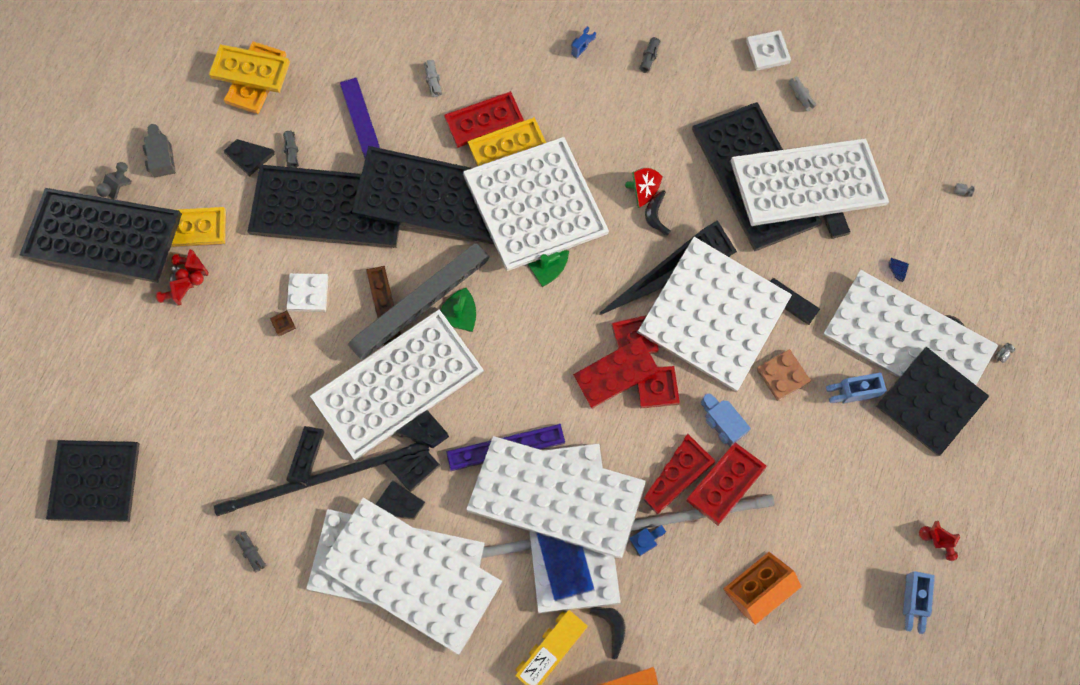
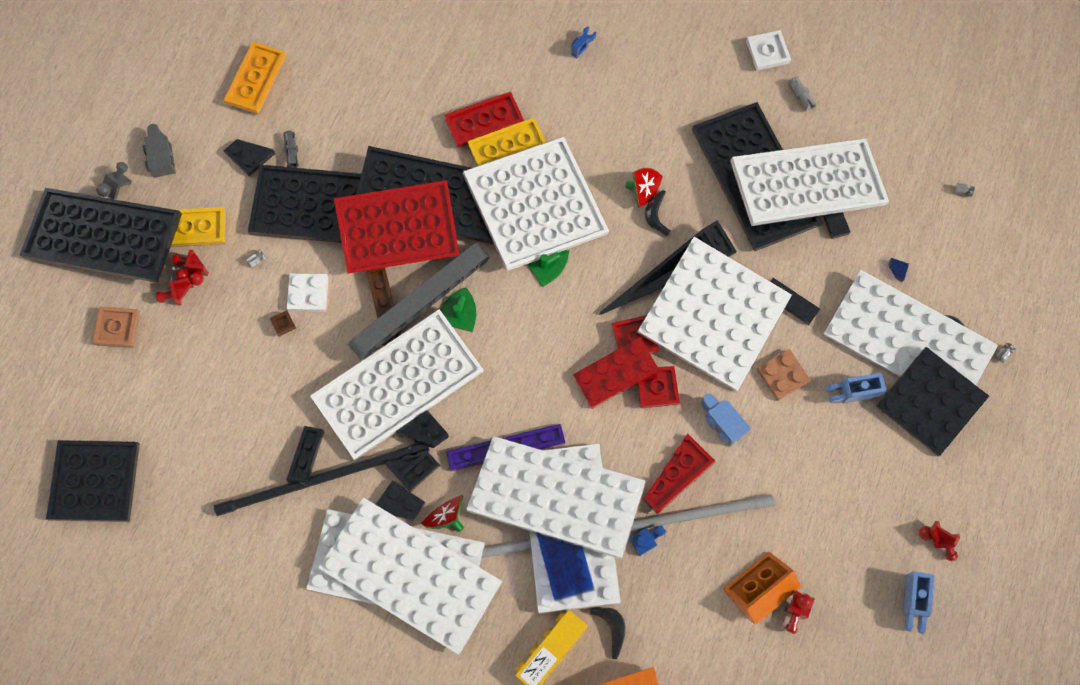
(116, 327): none -> nougat plate
(249, 68): yellow plate -> none
(250, 551): dark grey pin -> none
(254, 259): none -> light grey piece
(359, 114): dark purple tile -> none
(396, 226): none -> red plate
(432, 78): light grey pin -> none
(445, 515): none -> red shield
(650, 54): dark grey pin -> none
(726, 483): red plate -> none
(799, 608): none -> red piece

